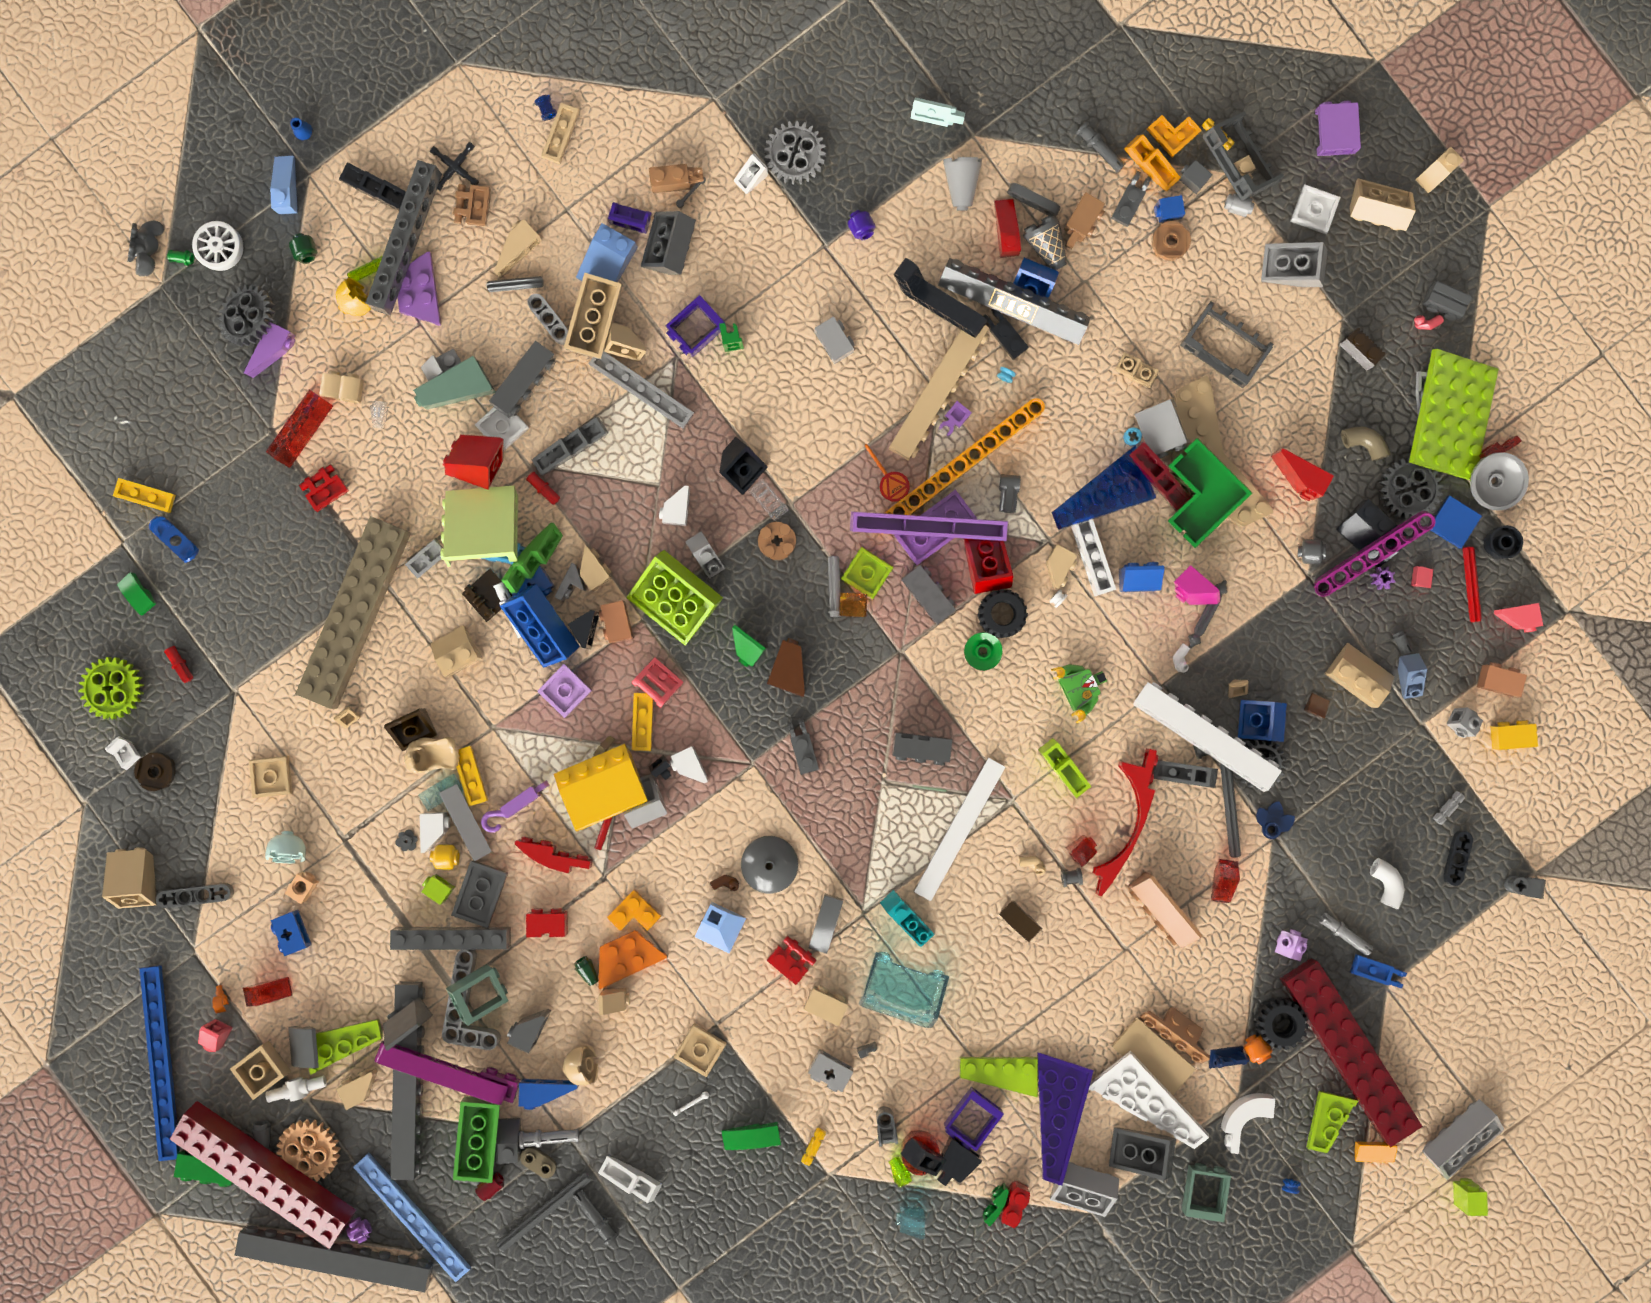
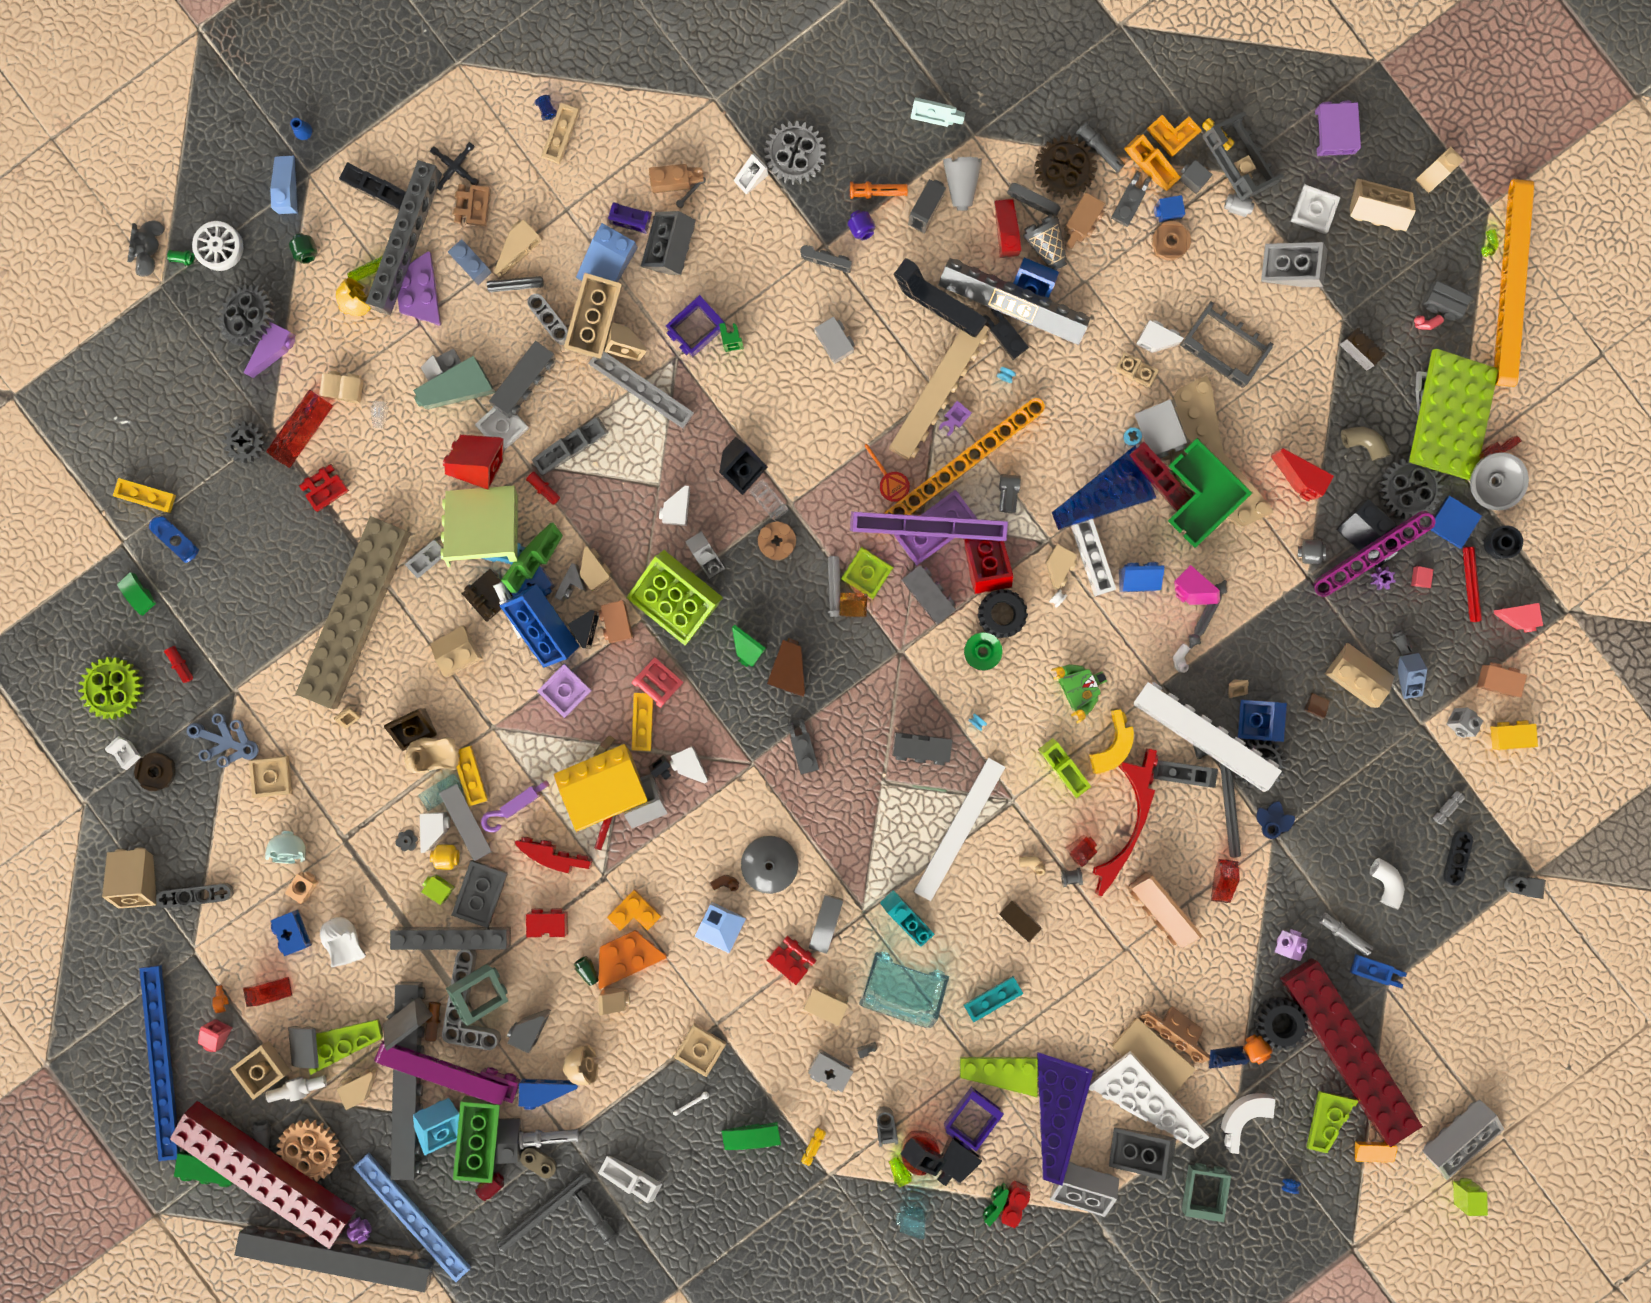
(226, 741): none -> sand blue plant
(245, 449): none -> dark grey gear
(341, 941): none -> white piece
(432, 1023): none -> dark orange axle
(436, 1125): none -> medium azure slope
(469, 262): none -> sand blue brick
(826, 259): none -> dark grey hinge
(894, 189): none -> orange pin
(926, 205): none -> dark grey slope
(977, 722): none -> medium azure bush
(993, 999): none -> teal plate
(1071, 150): none -> dark brown gear
(1119, 749): none -> yellow arch
(1157, 338): none -> white slope
(1492, 245): none -> clear neon green arm
(1513, 281): none -> light orange beam

